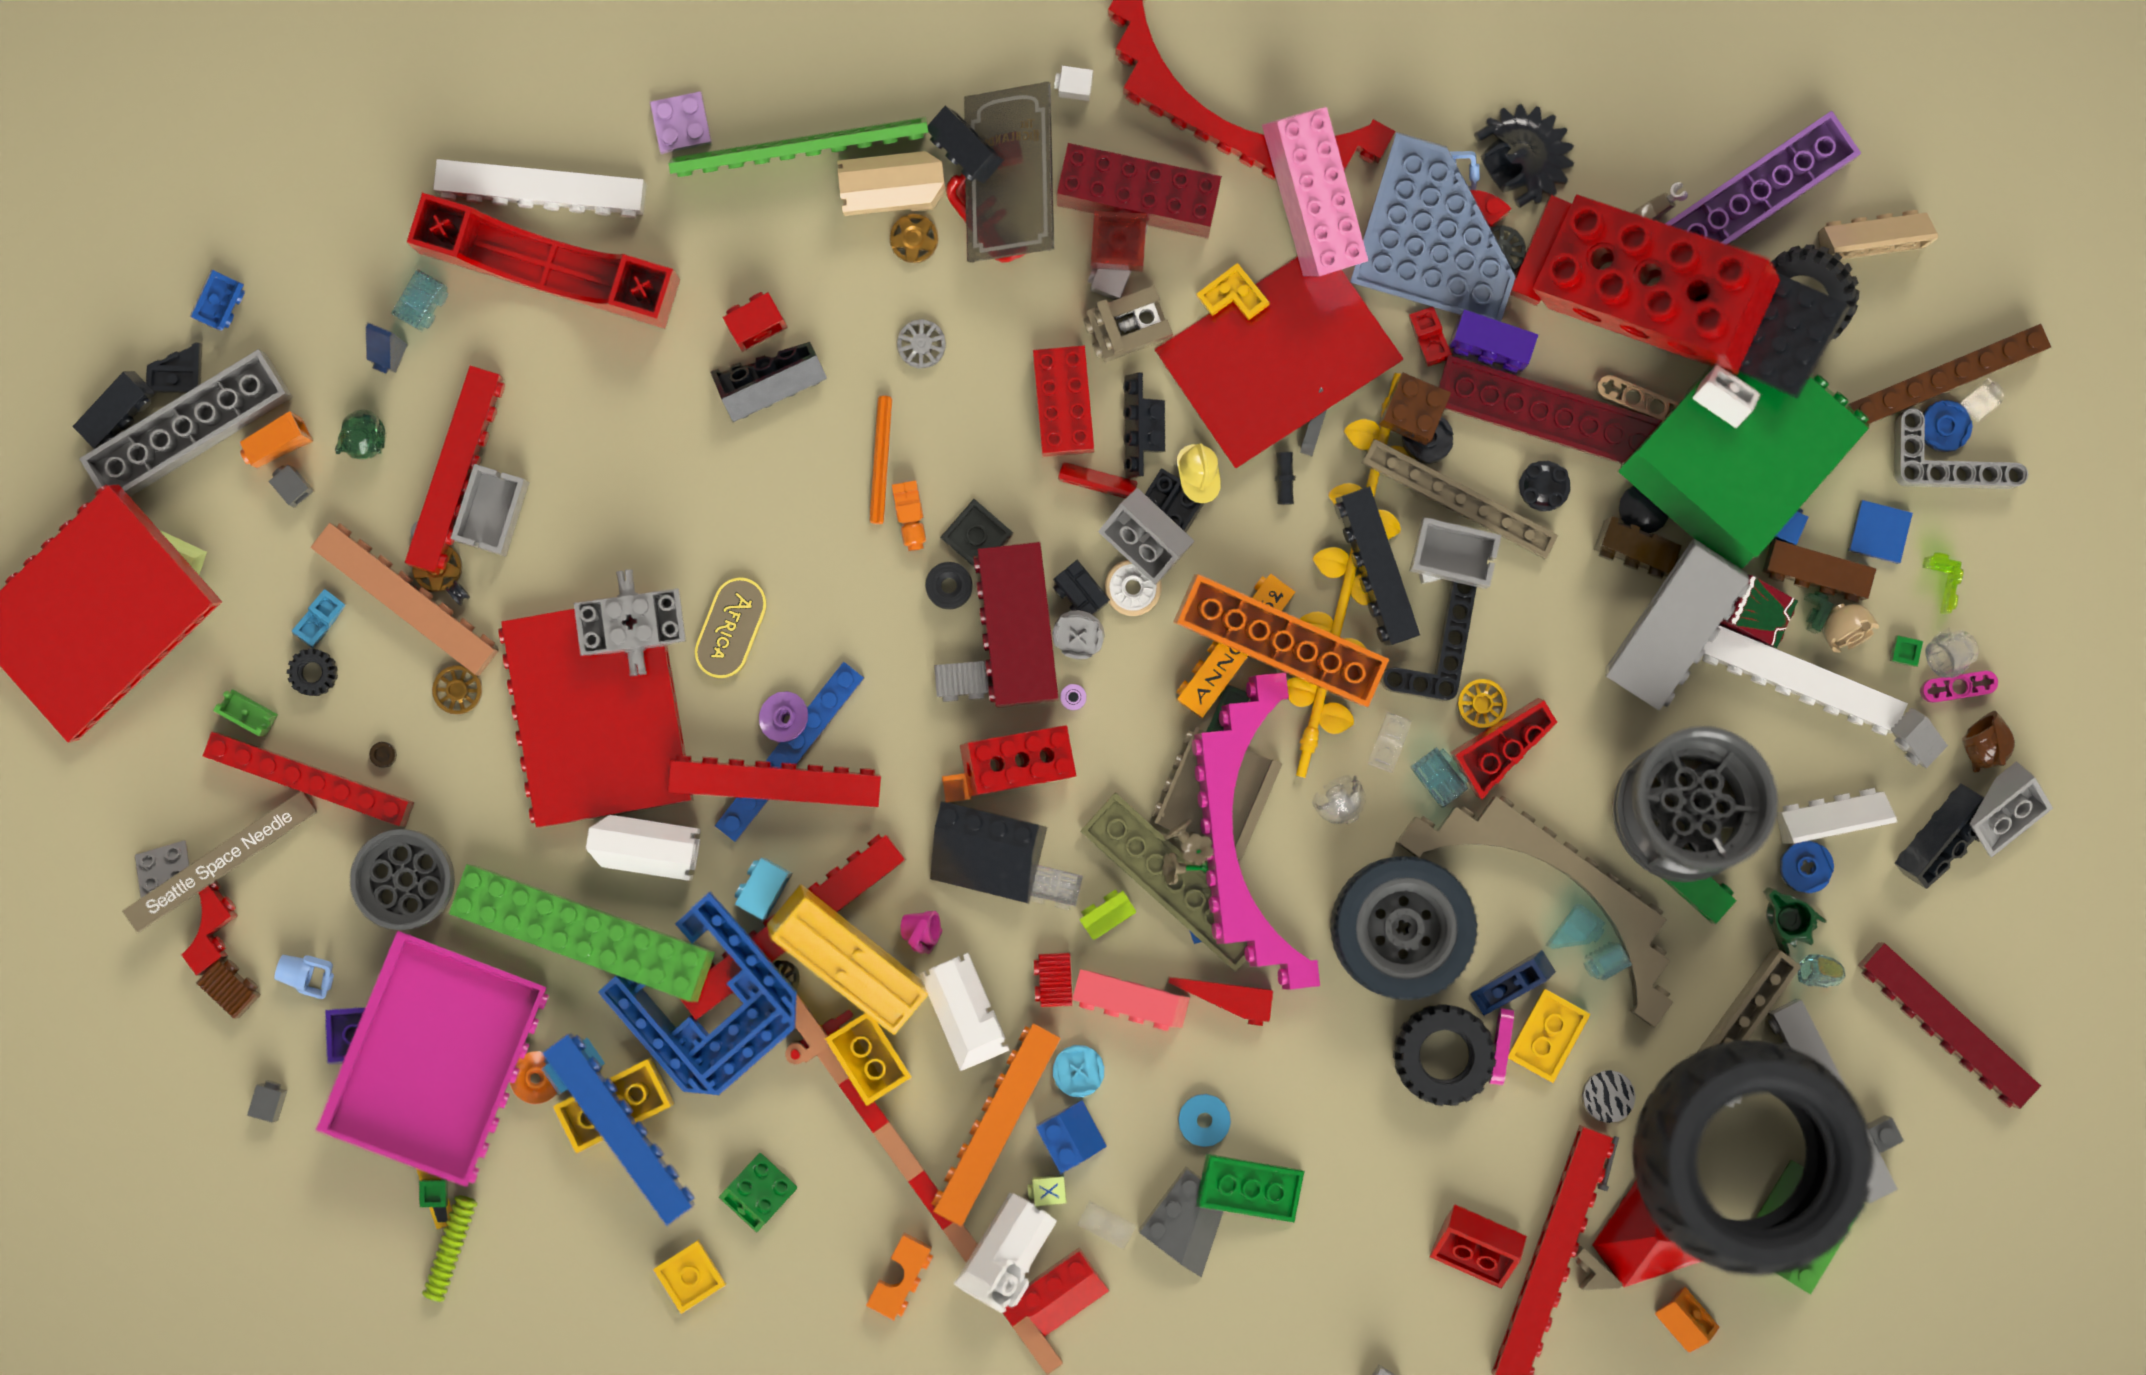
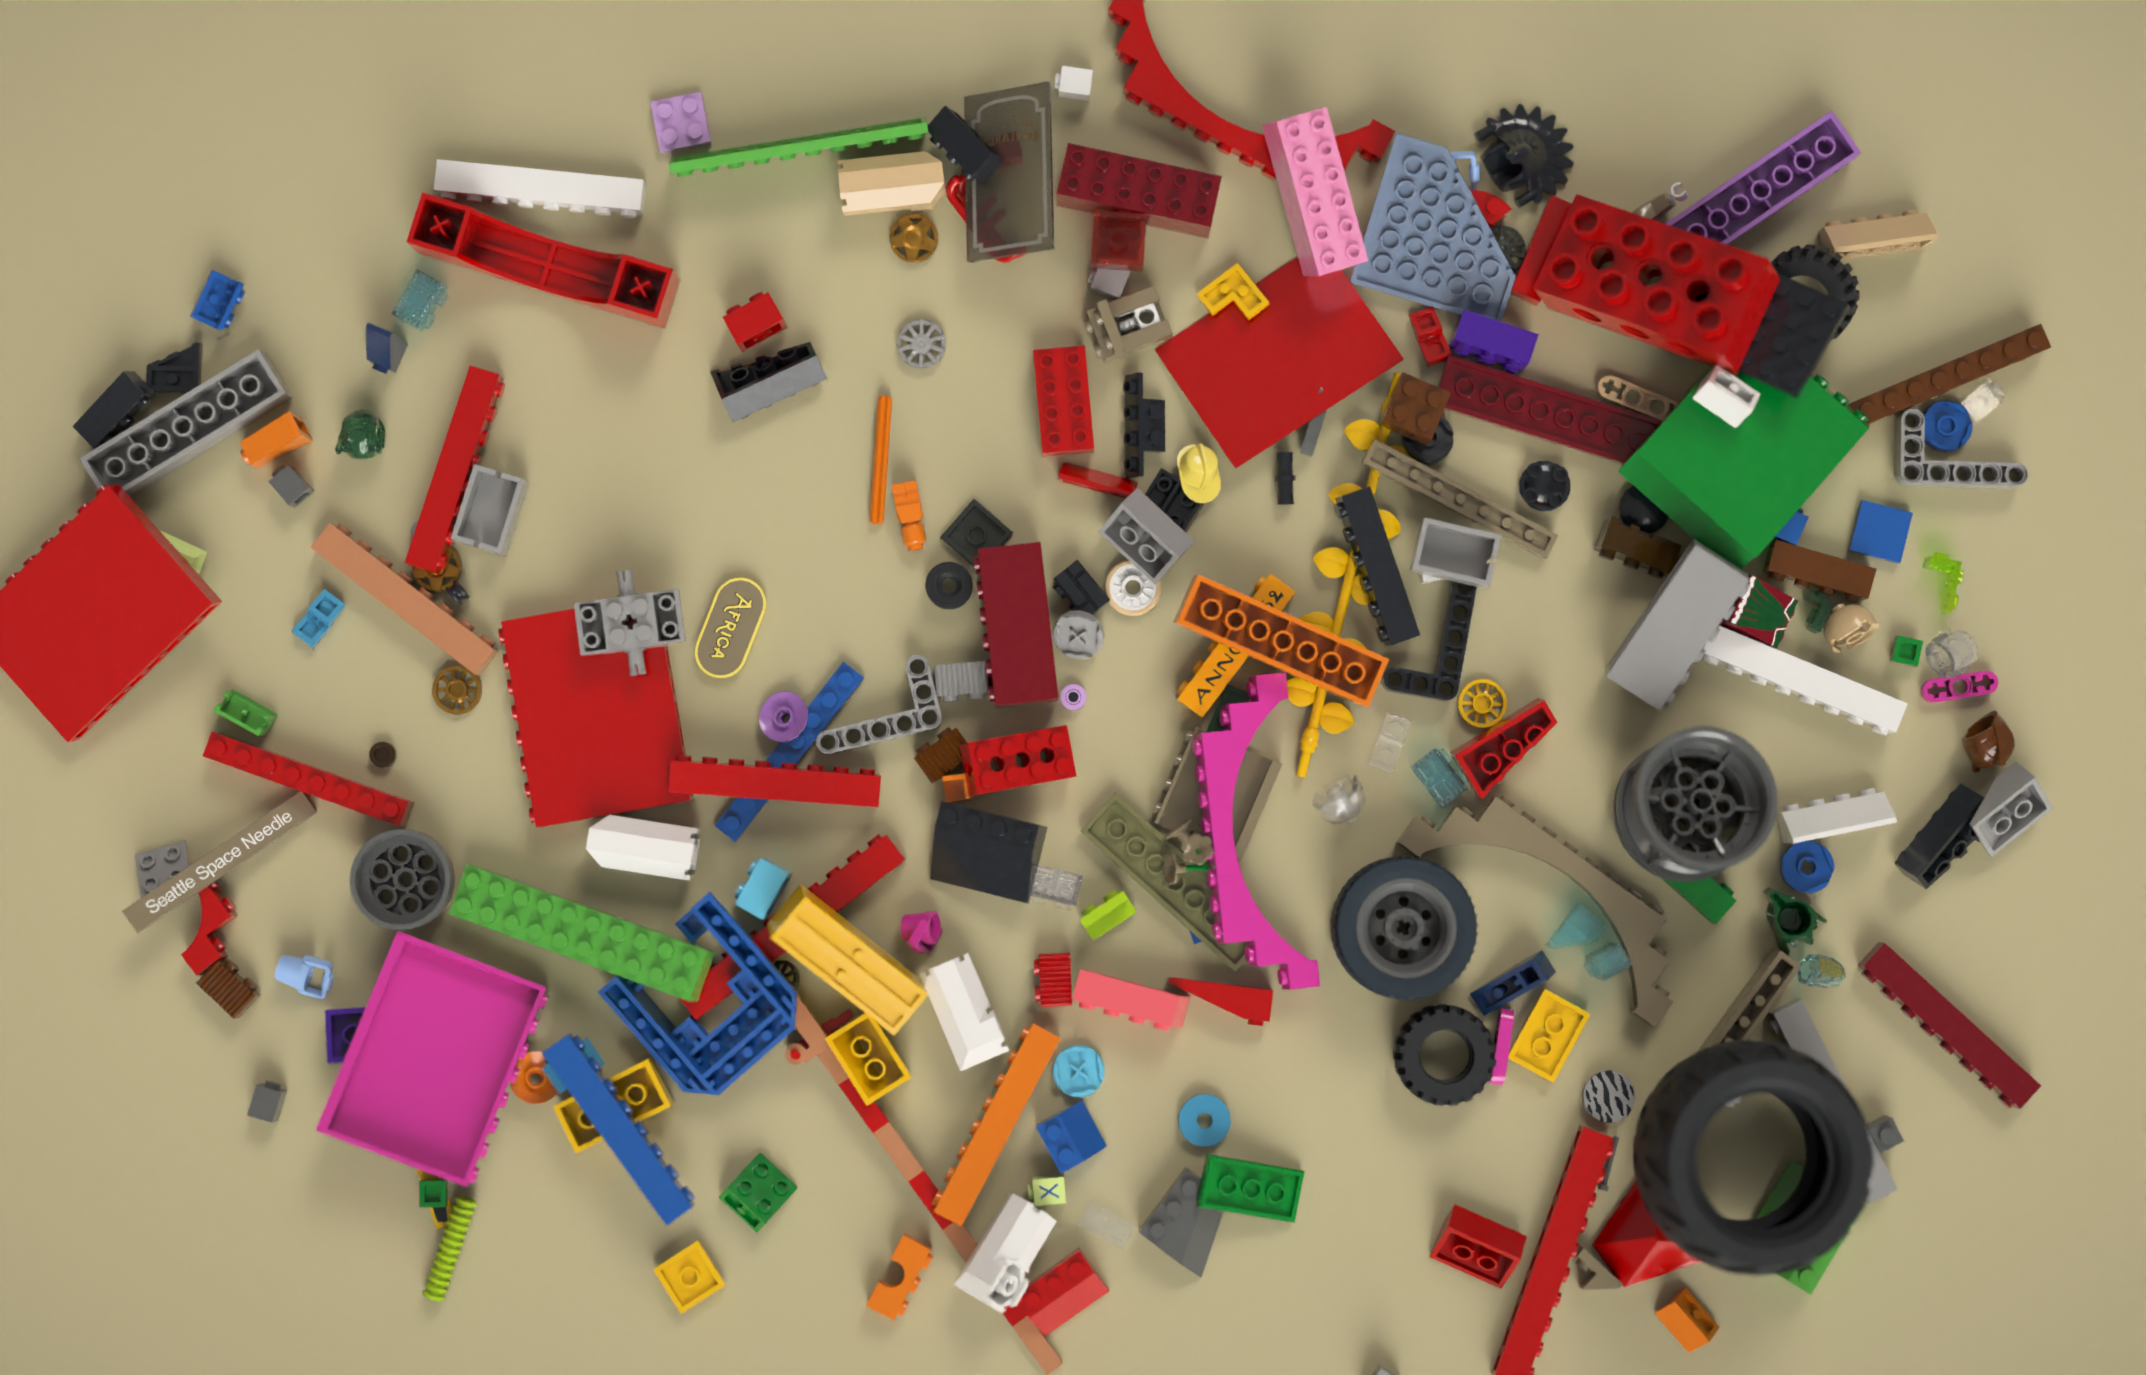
(296, 672): black tyre -> none
(891, 721): none -> light grey beam
(942, 756): none -> reddish brown brick
(1918, 738): light grey brick -> none

